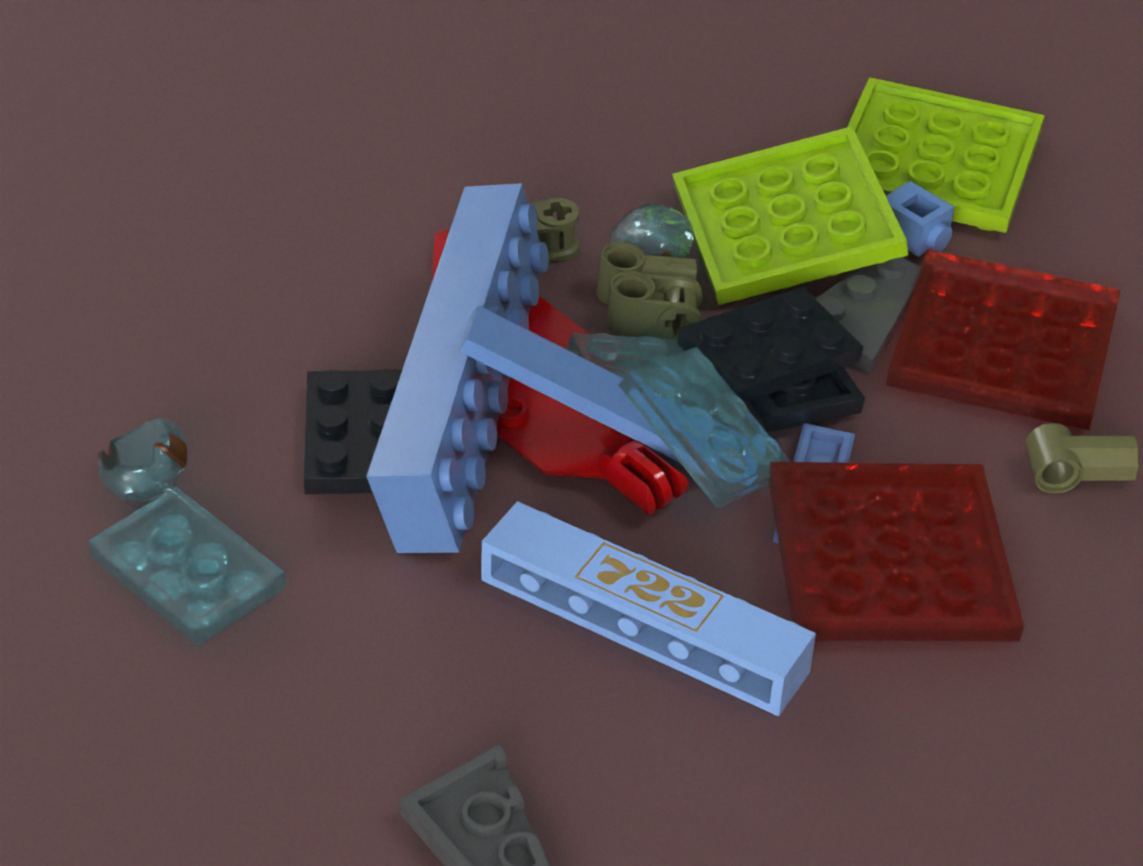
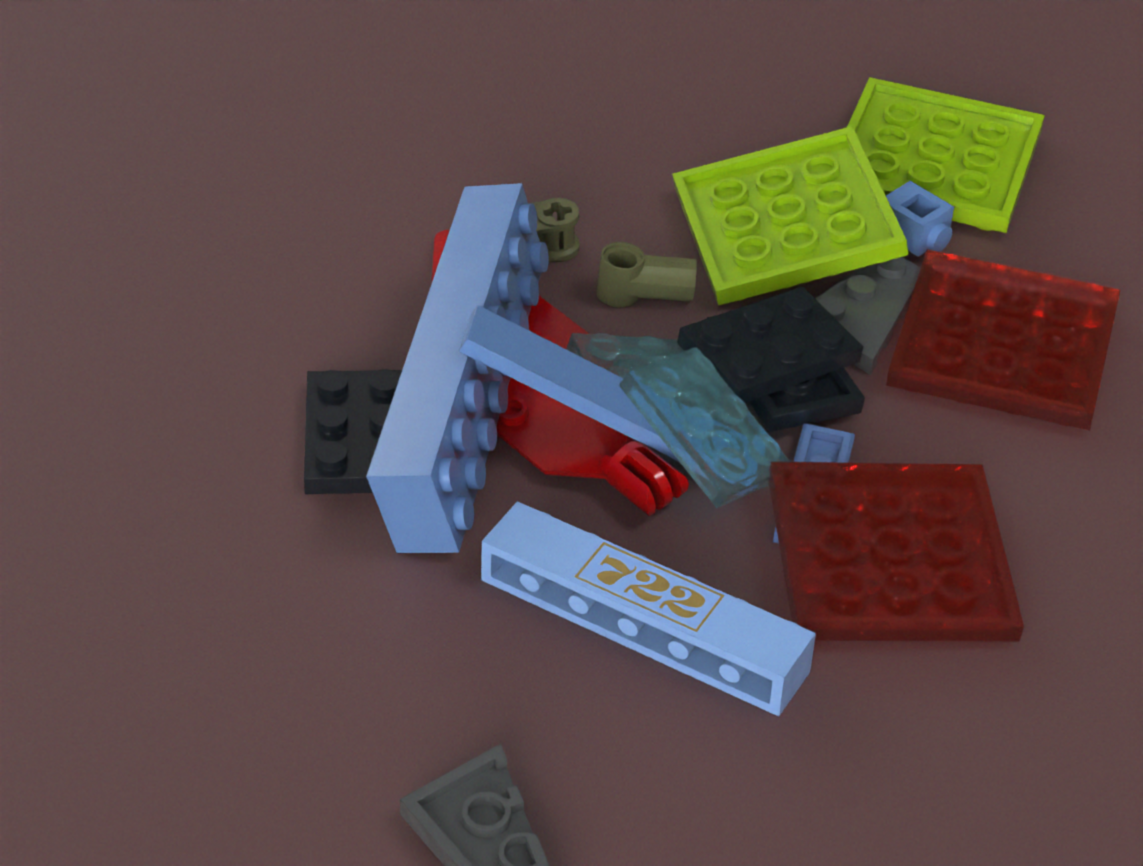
(144, 461): clear light blue hair -> none
(187, 565): clear light blue plate -> none
(649, 304): olive piece -> none
(656, 231): clear light blue hair -> none
(1065, 460): olive piece -> none

